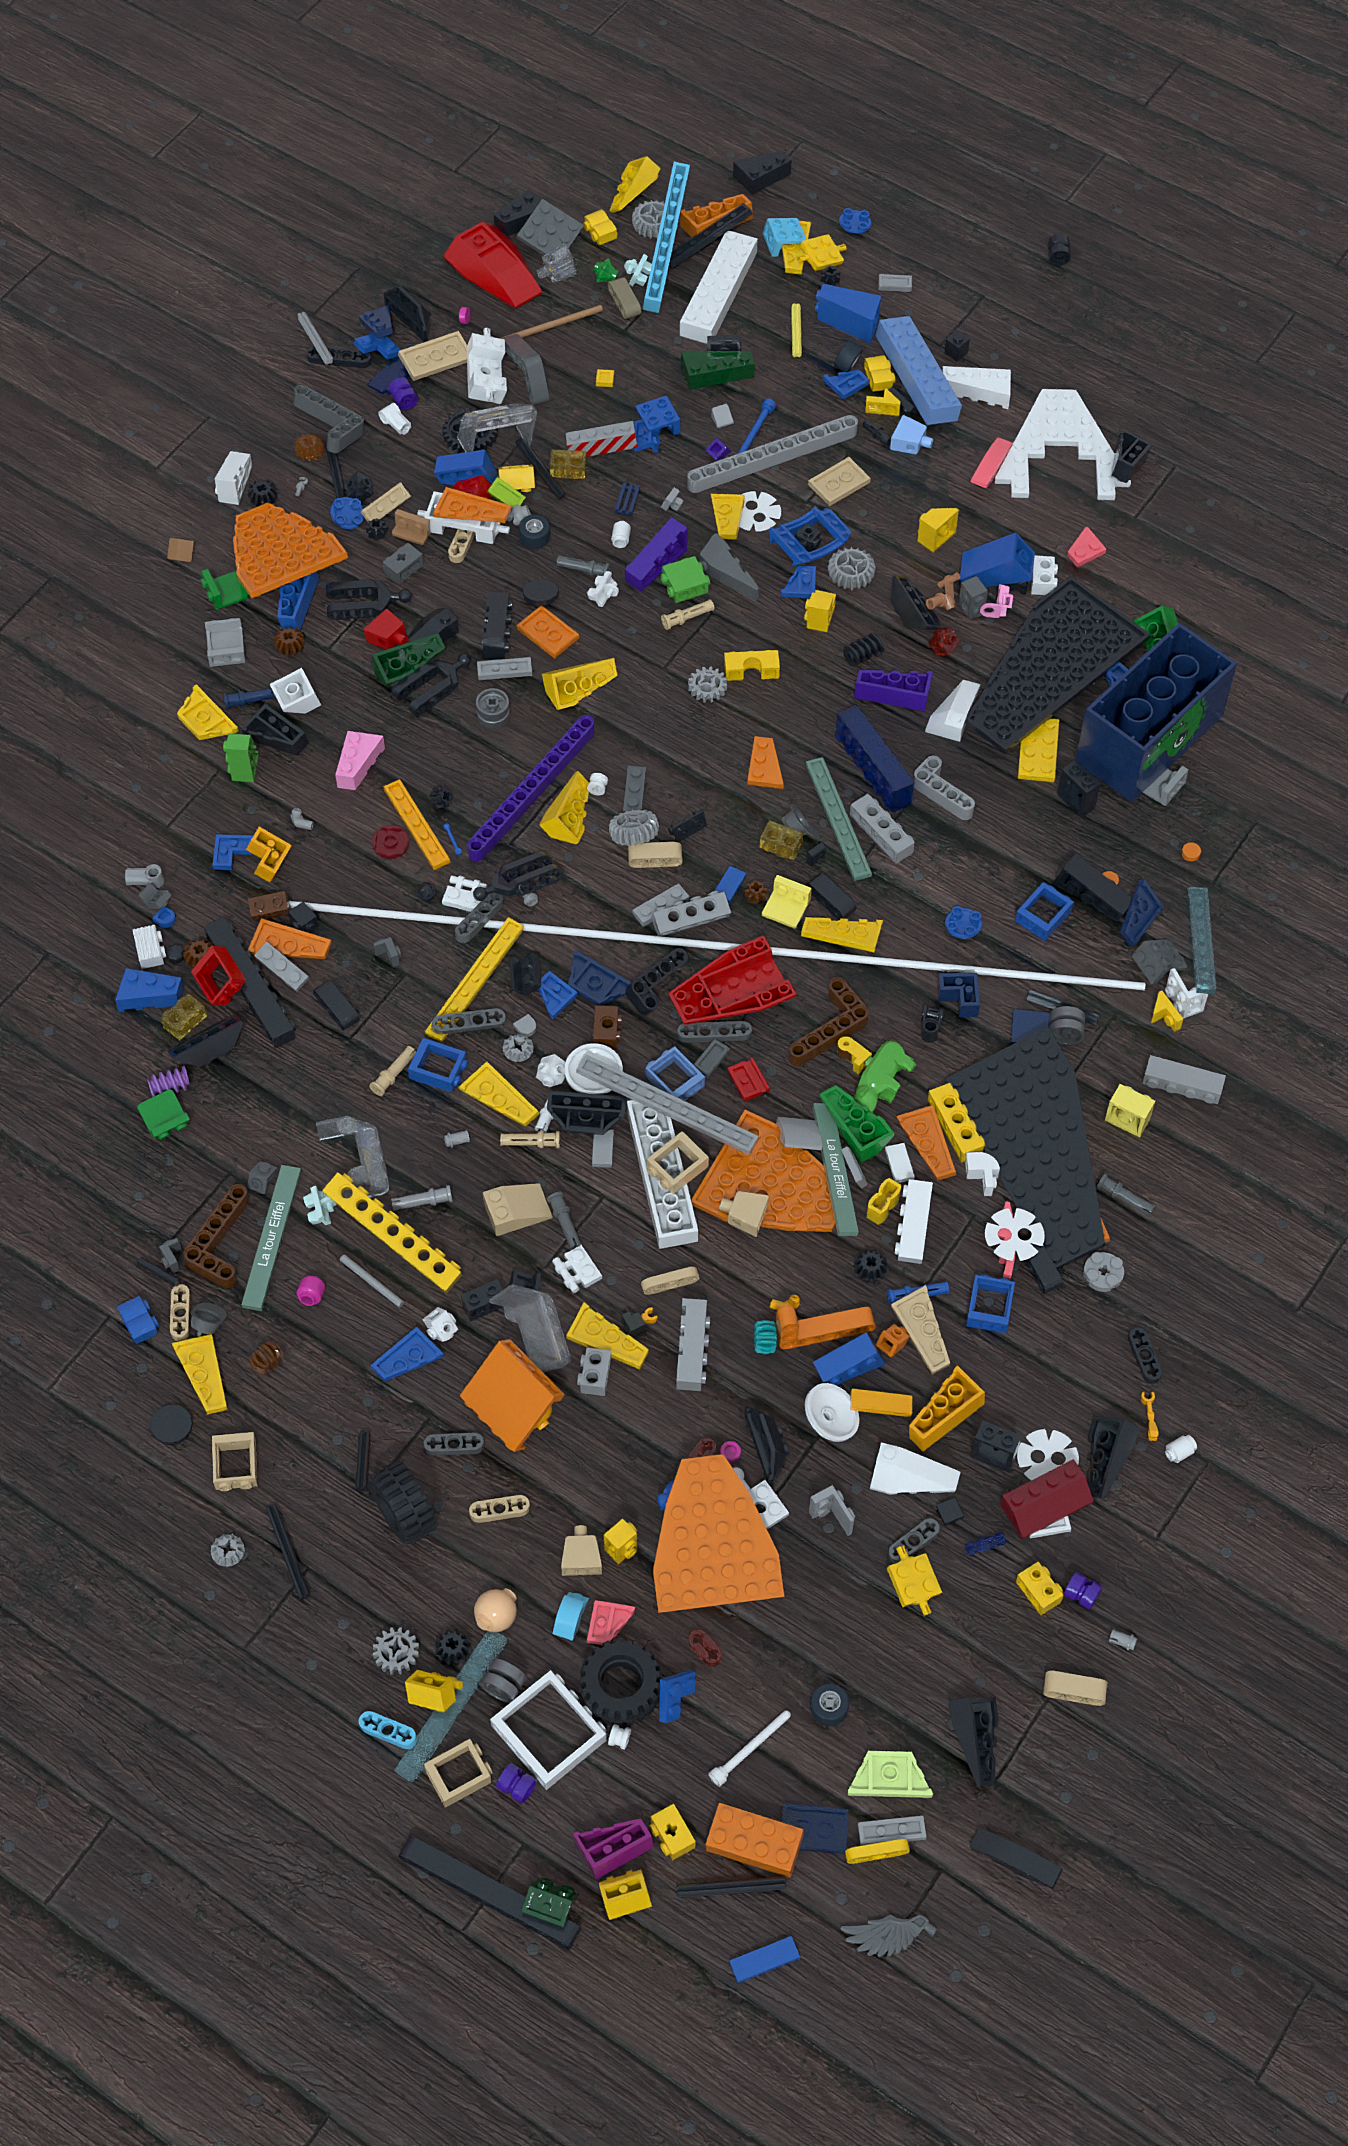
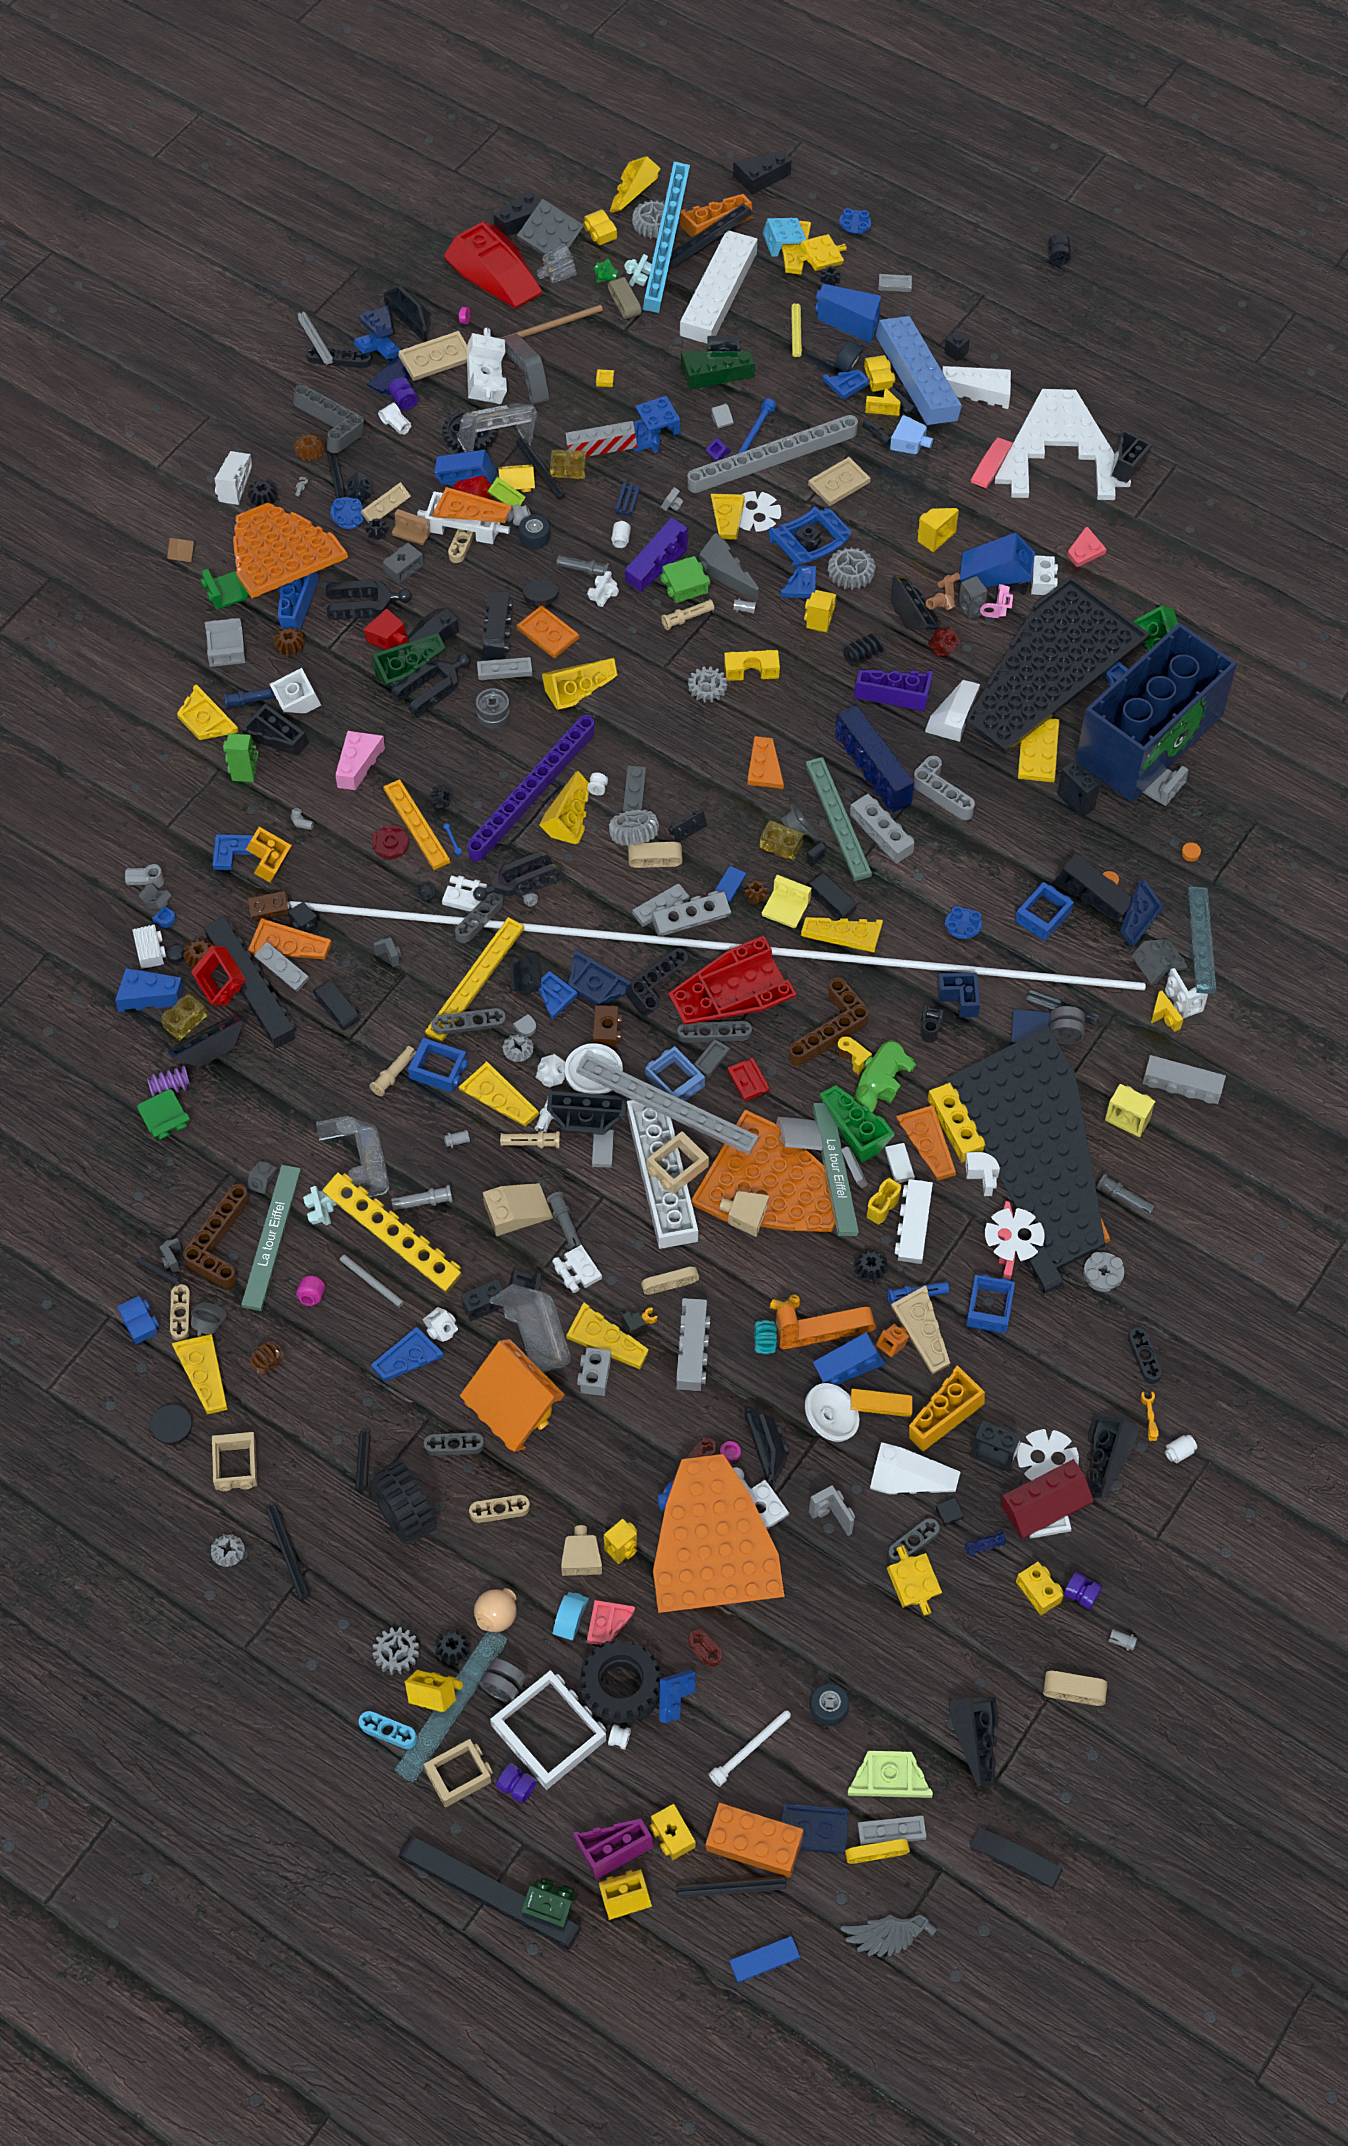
(744, 606): none -> light grey pin

